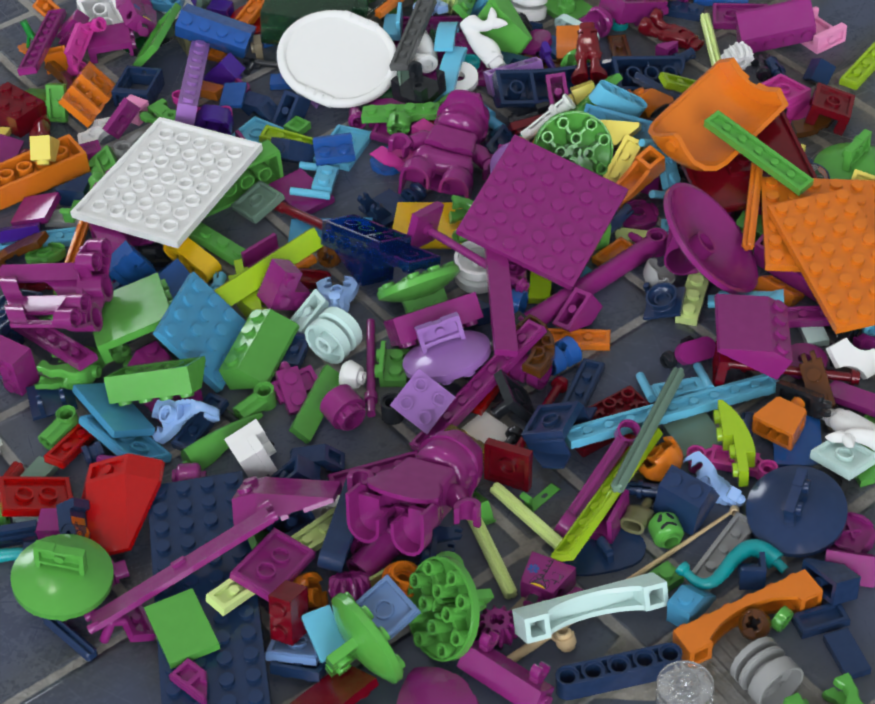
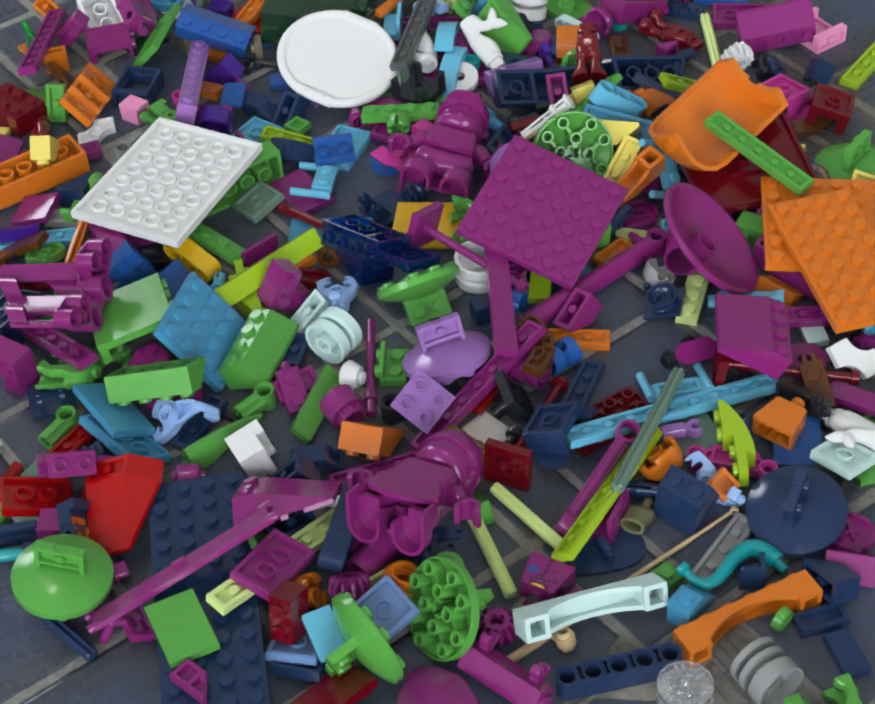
(66, 463): none -> magenta panel
(79, 42): dark pink plate -> none
(103, 160): bright green plate -> none
(121, 118): magenta plate -> none
(368, 439): none -> orange slope
(402, 330): magenta brick -> none
(537, 501): bright green piece -> none
(665, 530): bright green head -> none
(682, 430): none -> medium lavender bar
(722, 482): none -> orange tile
(745, 621): reddish brown piece -> none
(752, 207): orange axle -> none

